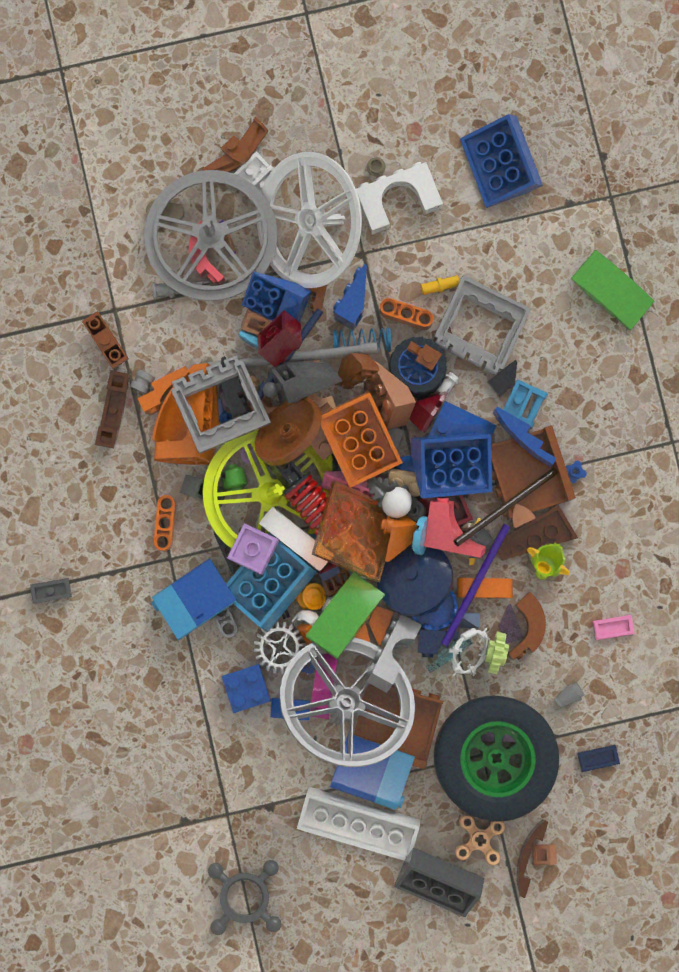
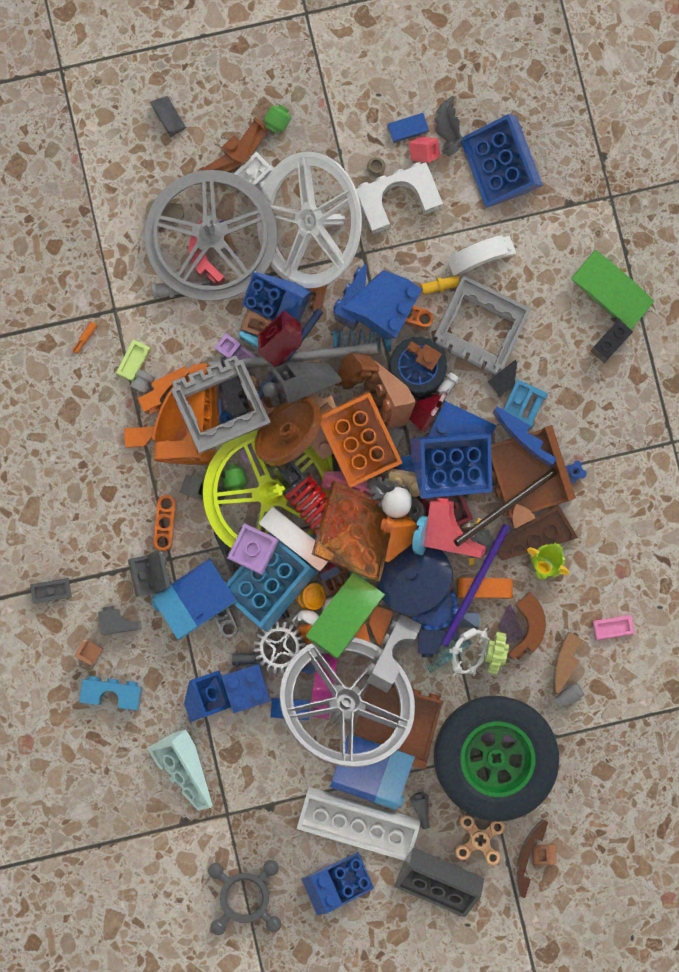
(85, 336): none -> orange pin
(88, 652): none -> nougat panel
(105, 340): dark orange slope -> none
(113, 409): reddish brown slope -> none
(113, 622): none -> dark grey arch
(128, 694): none -> dark azure arch
(133, 360): none -> yellowish green tile
(138, 436): none -> orange tile
(149, 573): none -> dark grey bracket
(168, 115): none -> black slope
(180, 759): none -> light aqua wedge
(206, 696): none -> blue slope
(230, 347): none -> lavender slope
(243, 658): none -> dark grey pin
(277, 118): none -> bright green head
(337, 884): none -> blue slope
(384, 304): none -> blue wedge
(408, 127): none -> blue tile
(420, 804): none -> dark grey cone
(424, 149): none -> coral panel
(448, 127): none -> dark grey plant
(481, 253): none -> white arch
(565, 661): none -> medium nougat slope
(598, 758): dark blue tile -> none
(611, 341): none -> black brick

